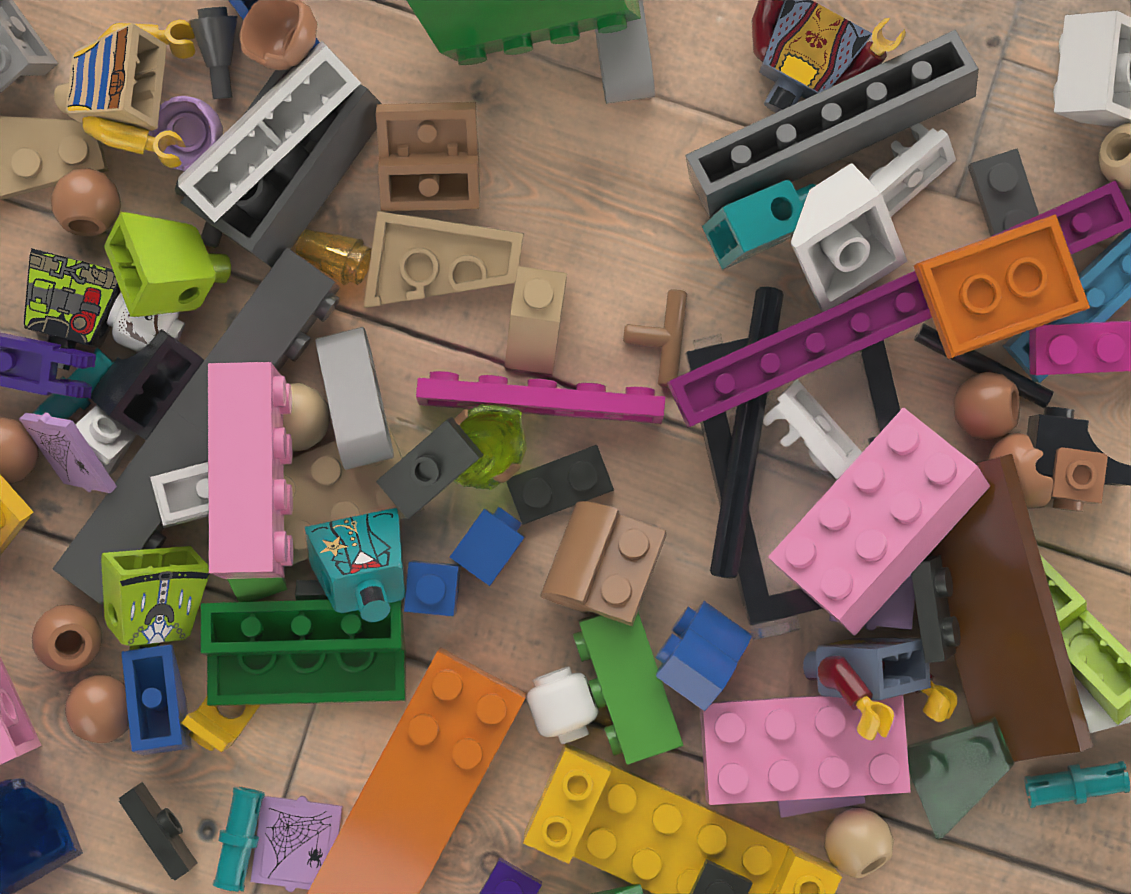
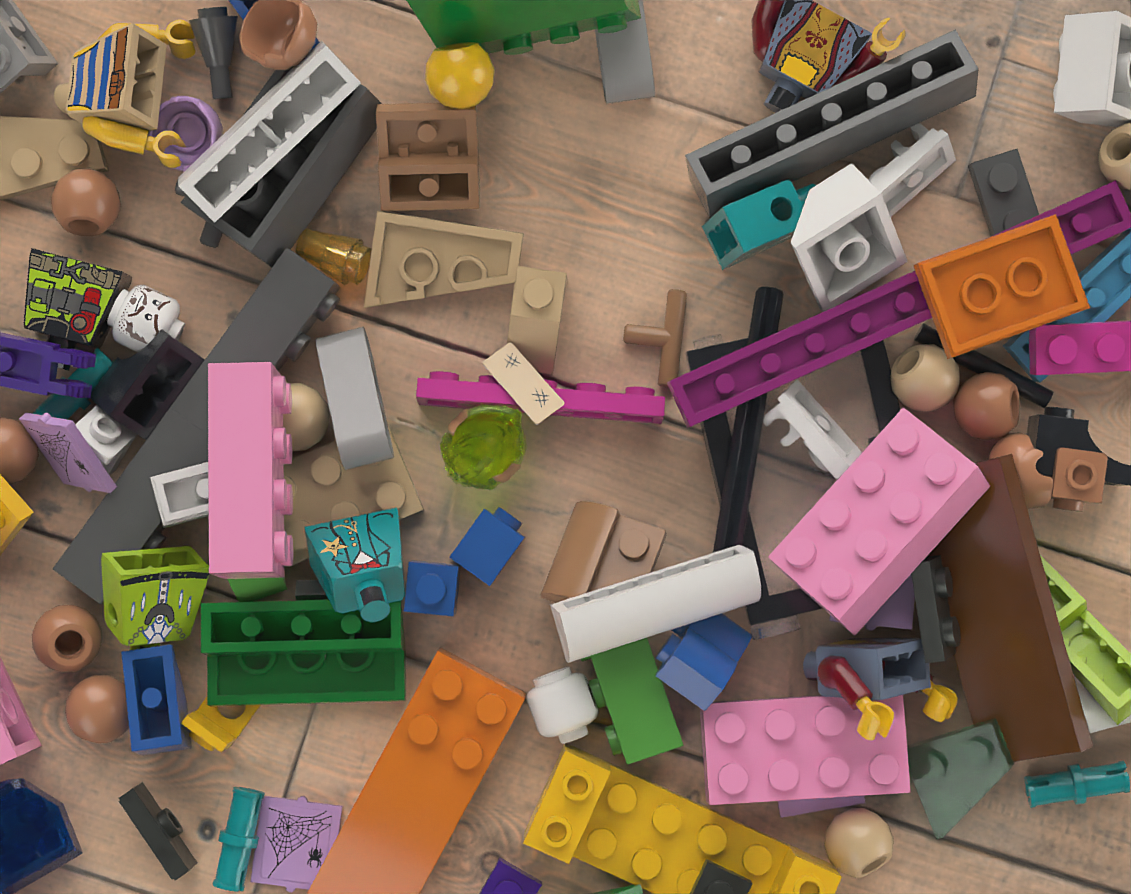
(162, 264): lime torso -> none
(429, 468): pearl dark grey plate -> none
(459, 74): none -> yellow piece
(523, 383): none -> tan sticker
(559, 484): pearl dark grey plate -> none
(657, 602): none -> white brick
(925, 378): none -> tan piece

